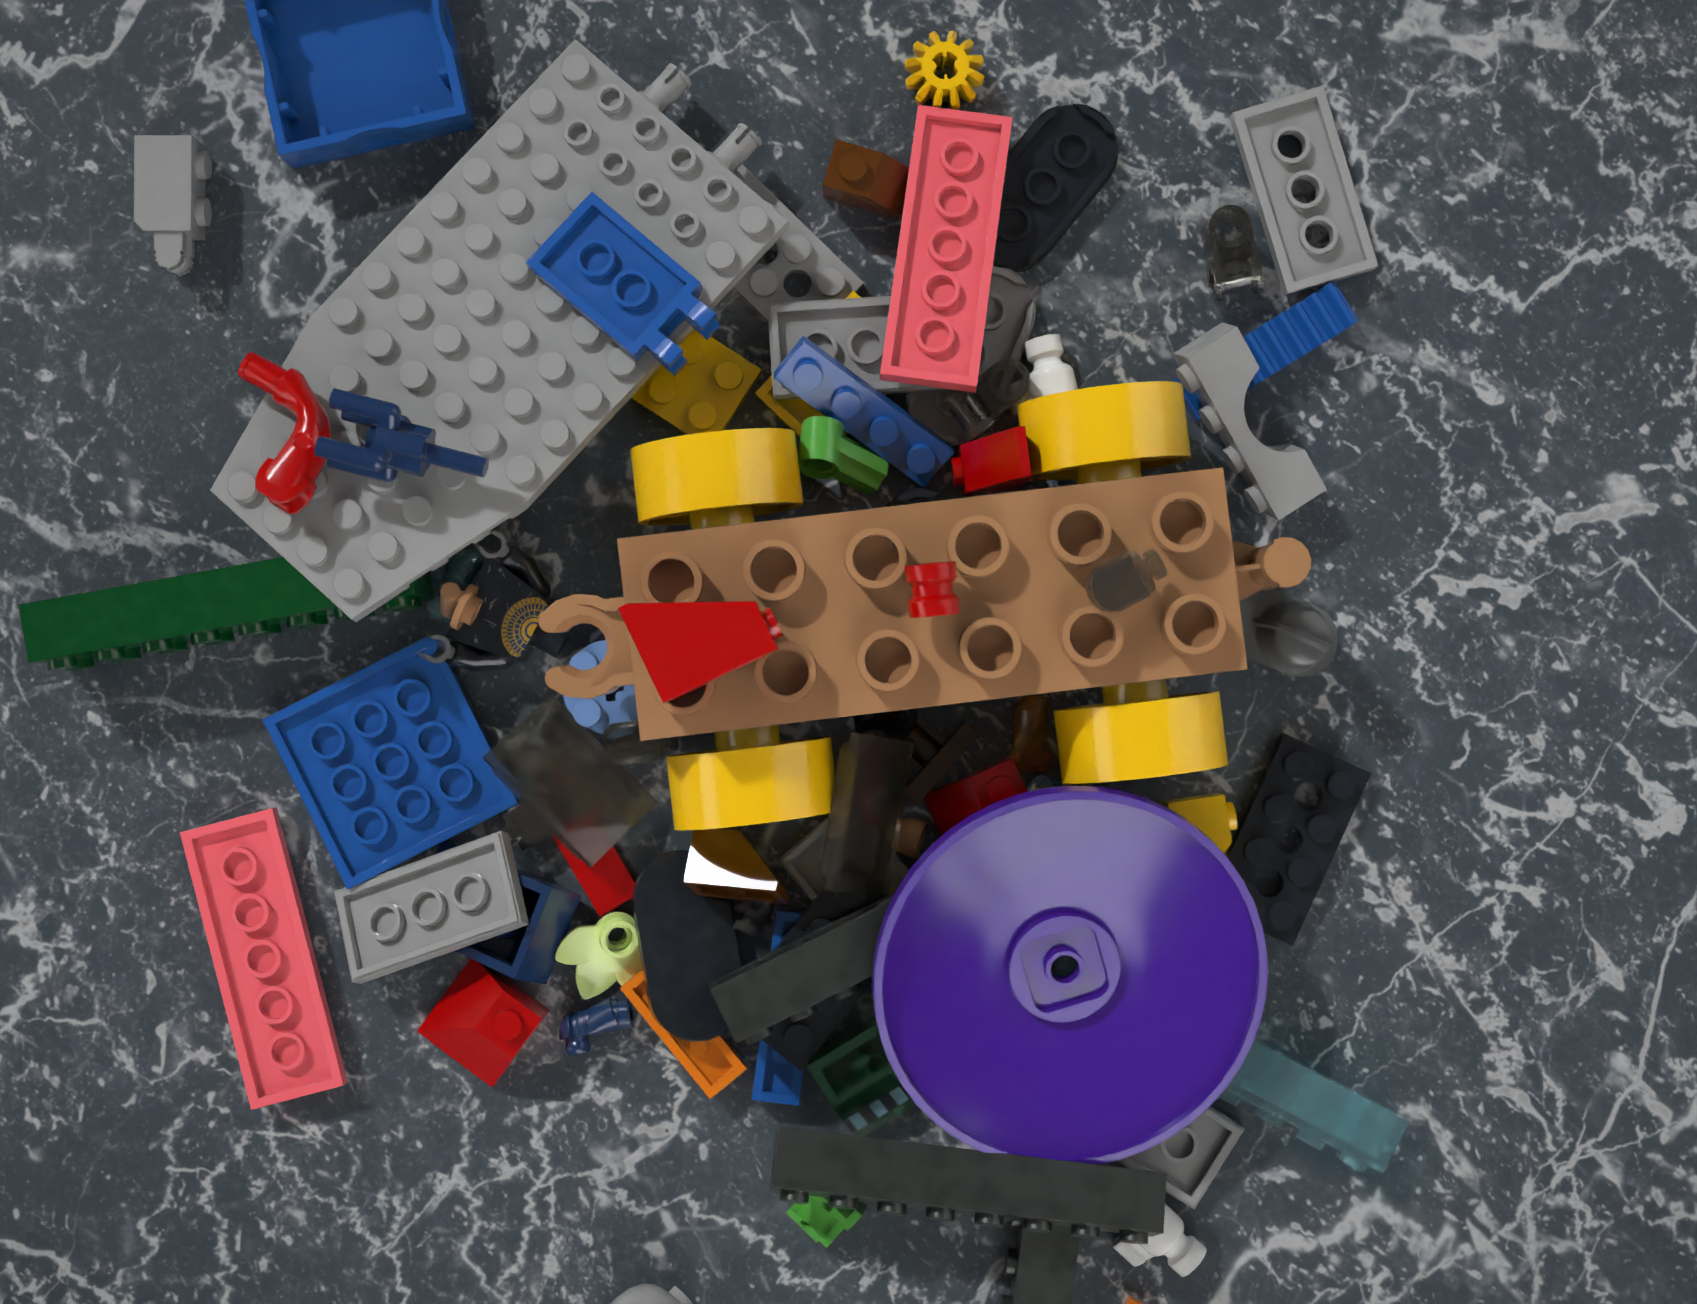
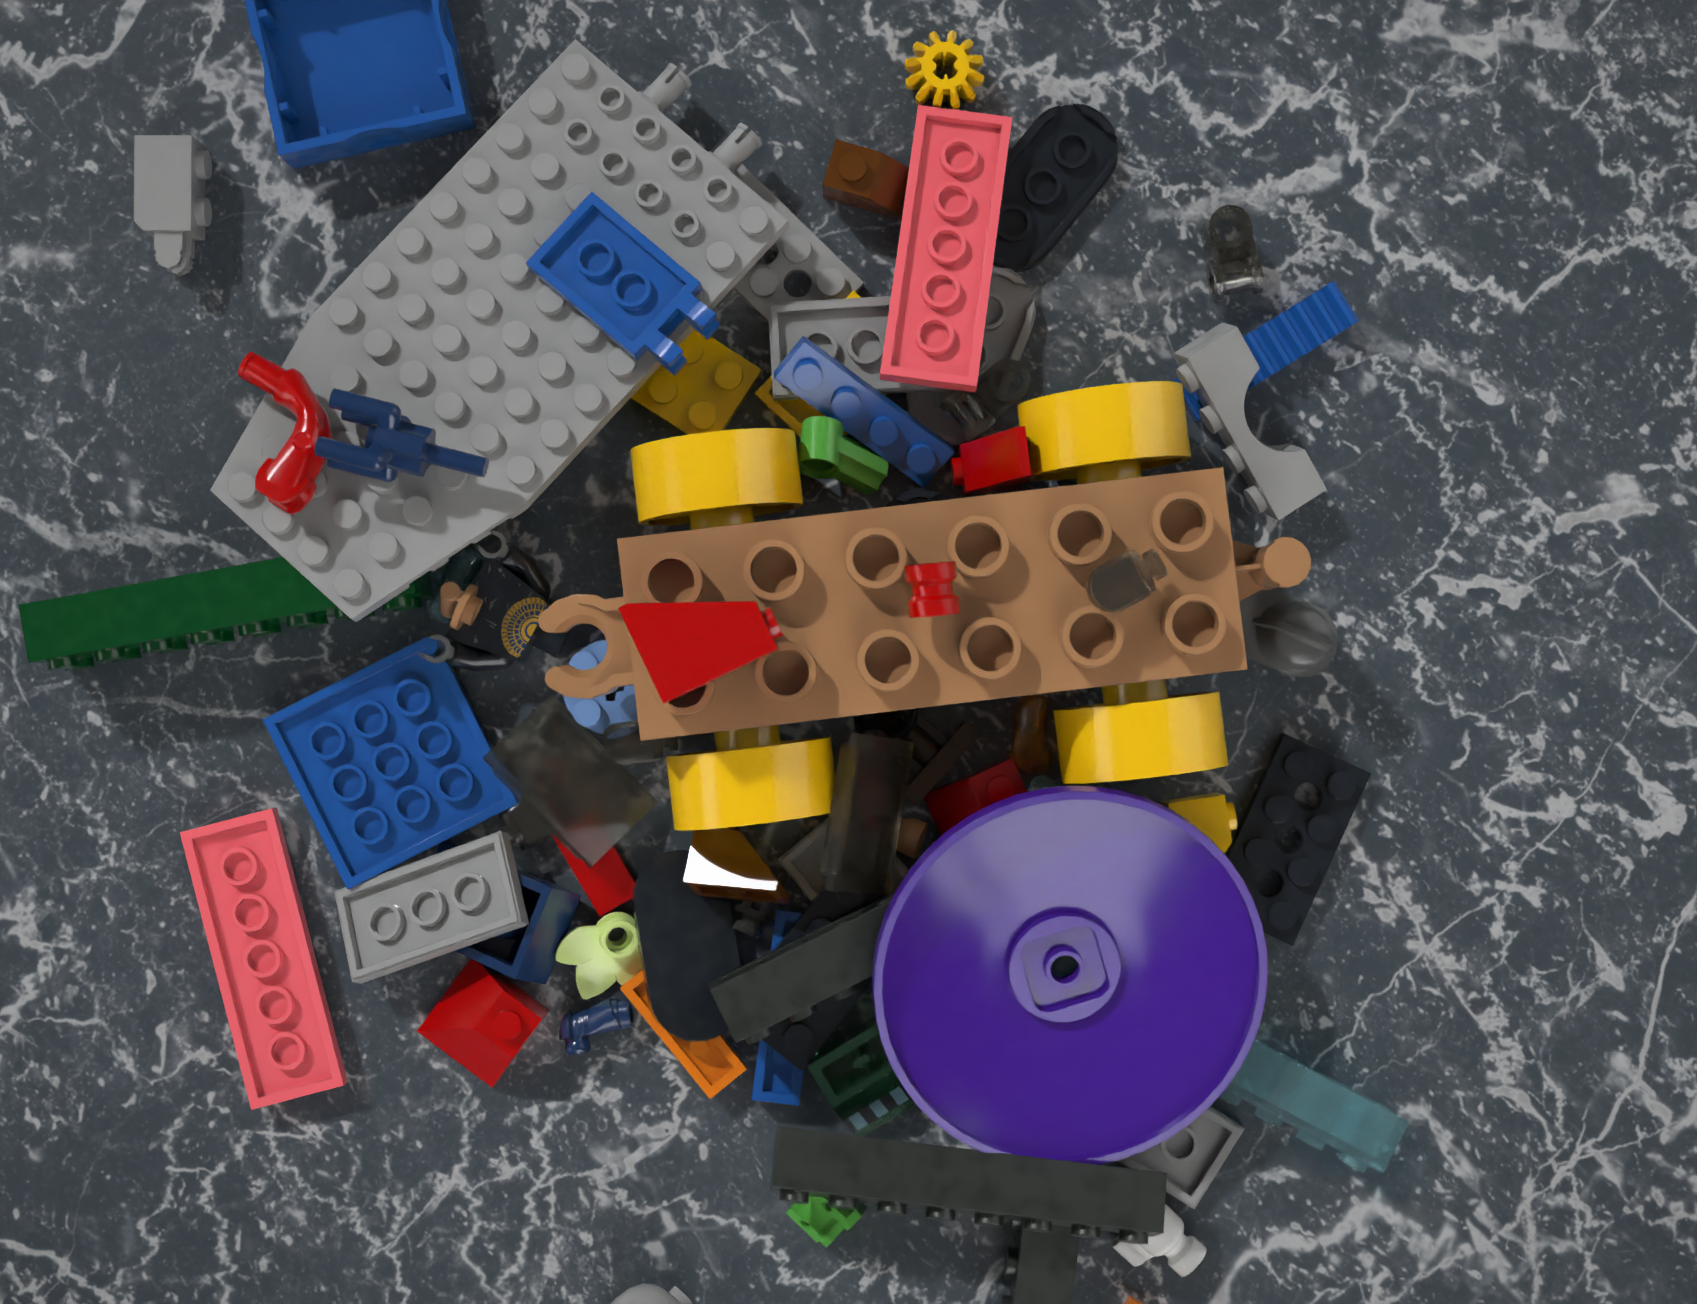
(1049, 372): white piece -> none
(1326, 168): light grey plate -> none

